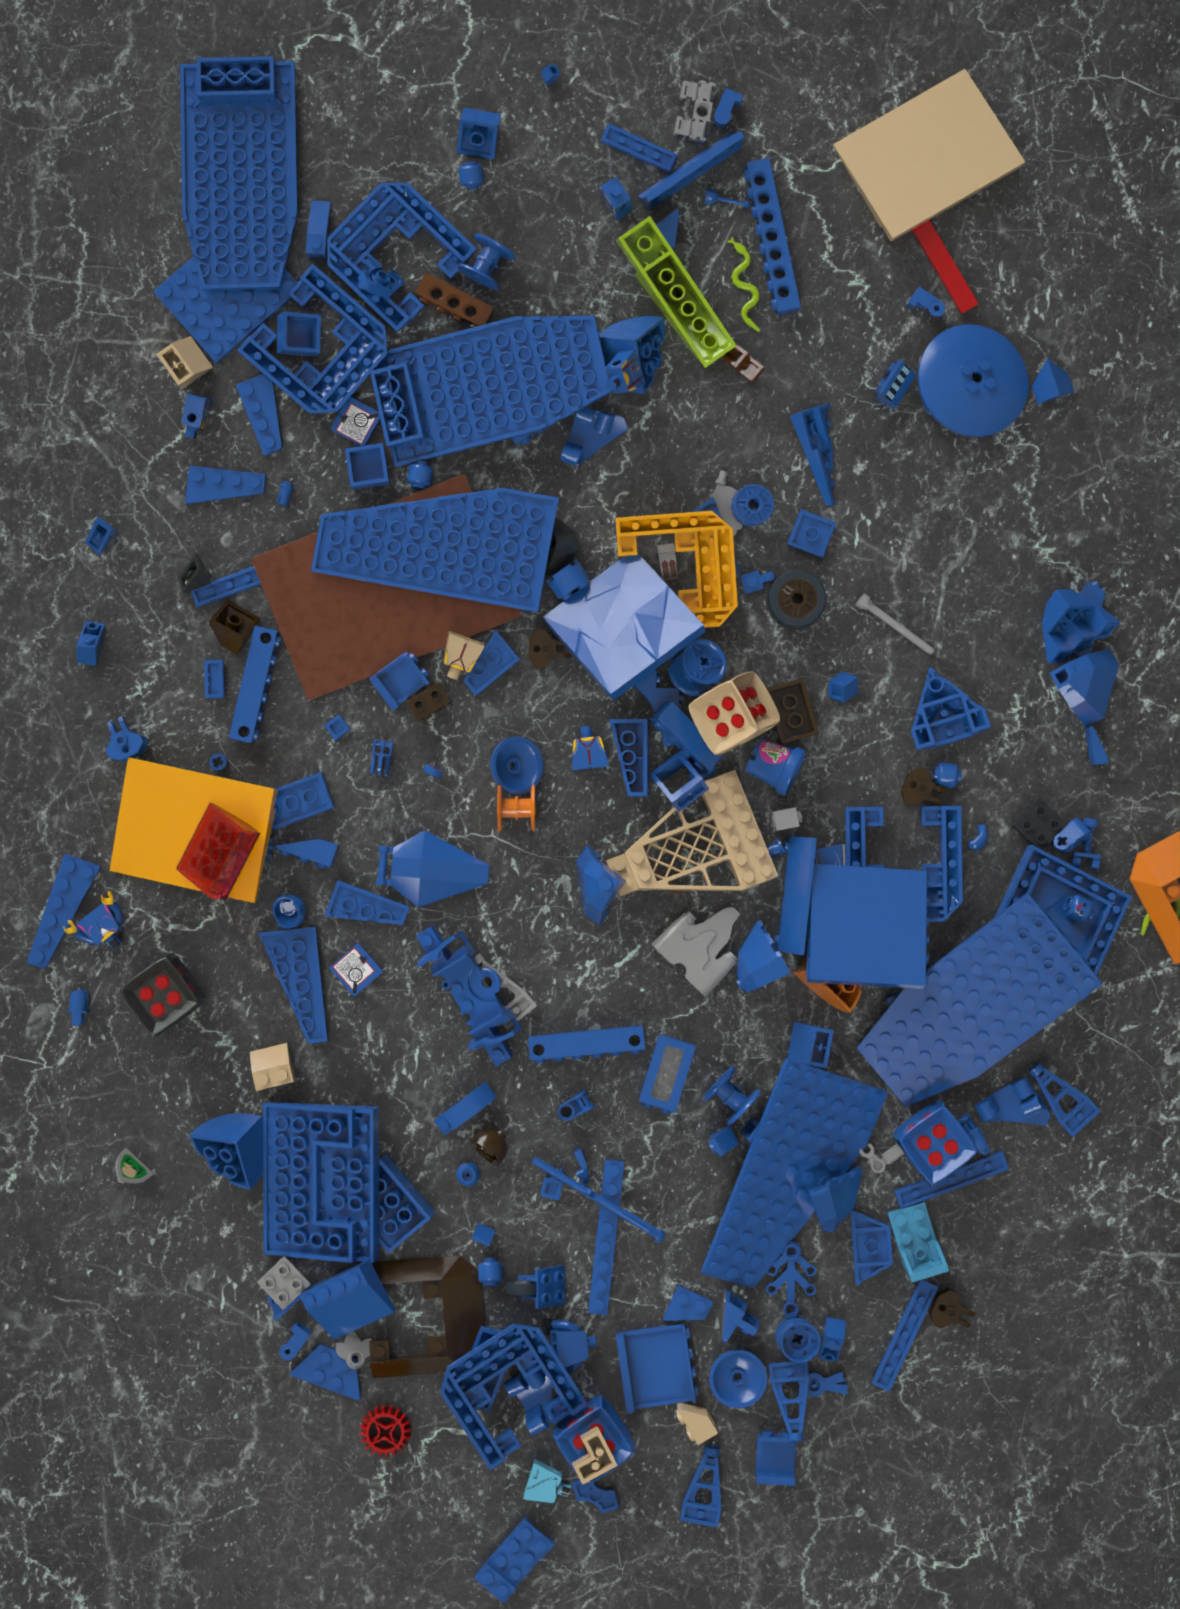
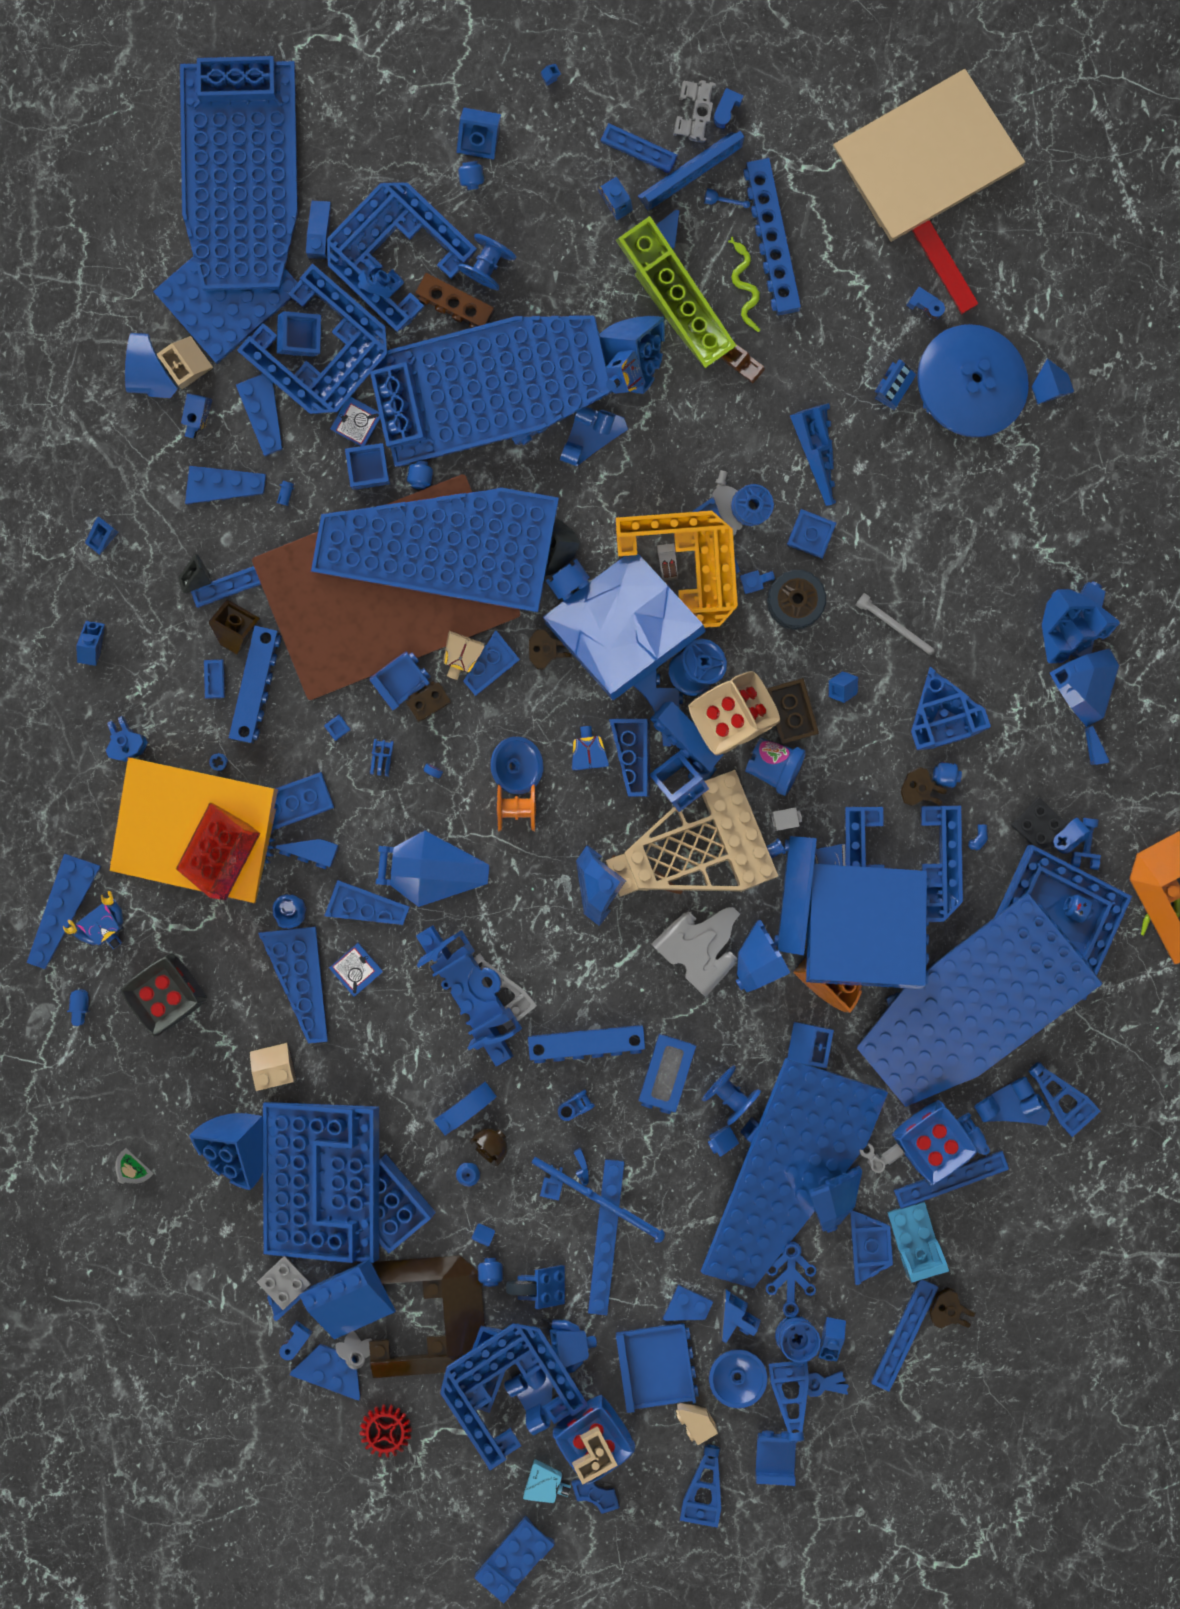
(144, 370): none -> blue panel

